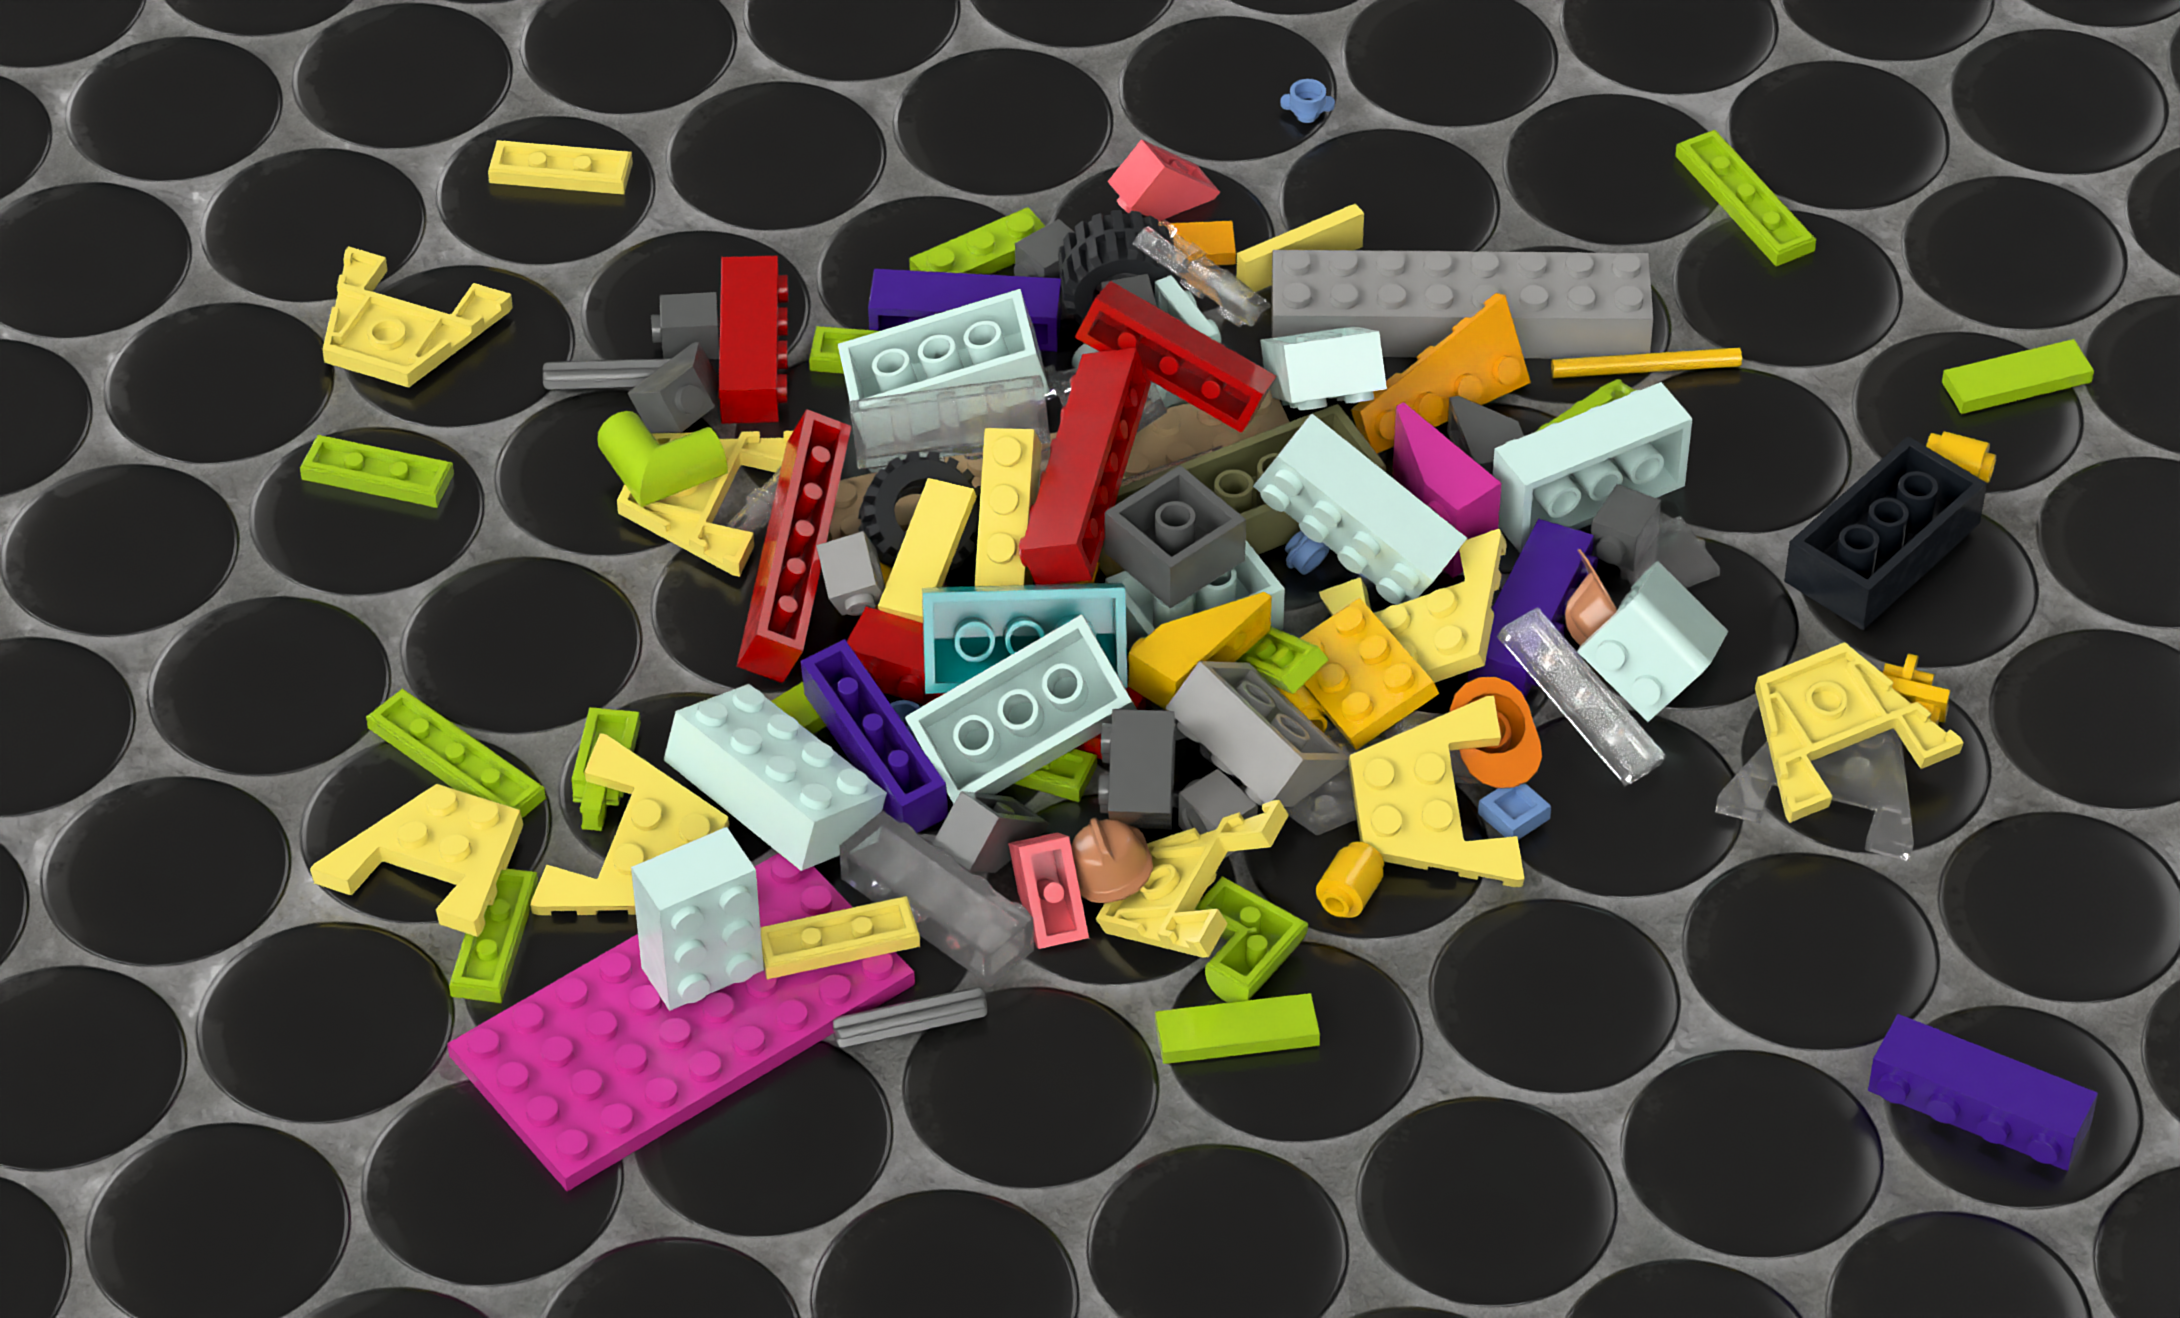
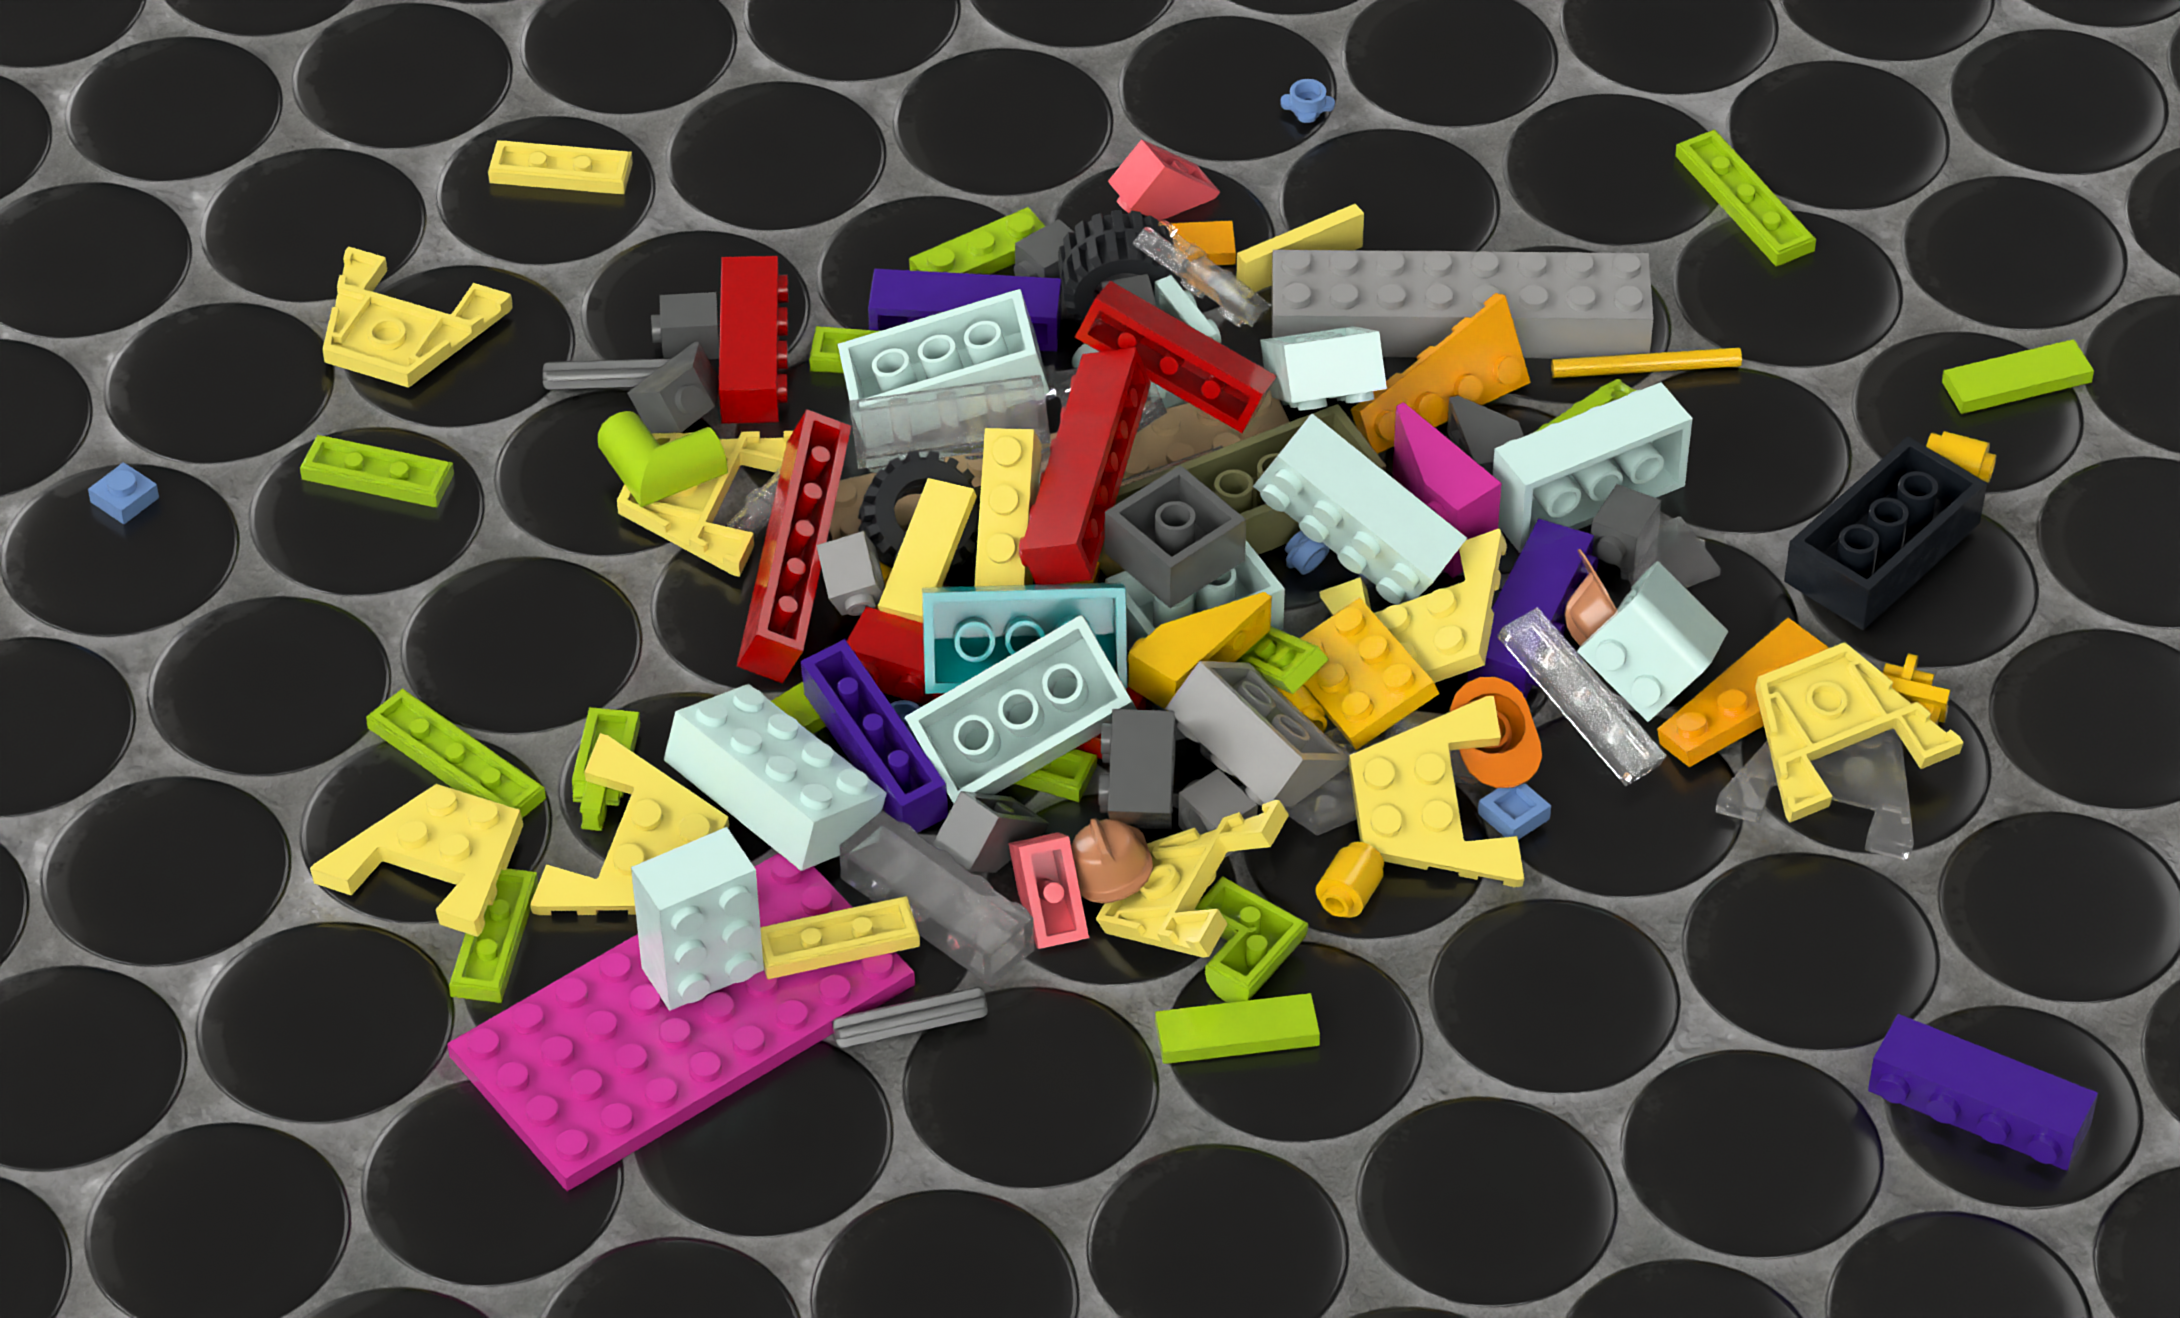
(123, 493): none -> medium blue plate
(1729, 704): none -> light orange wing

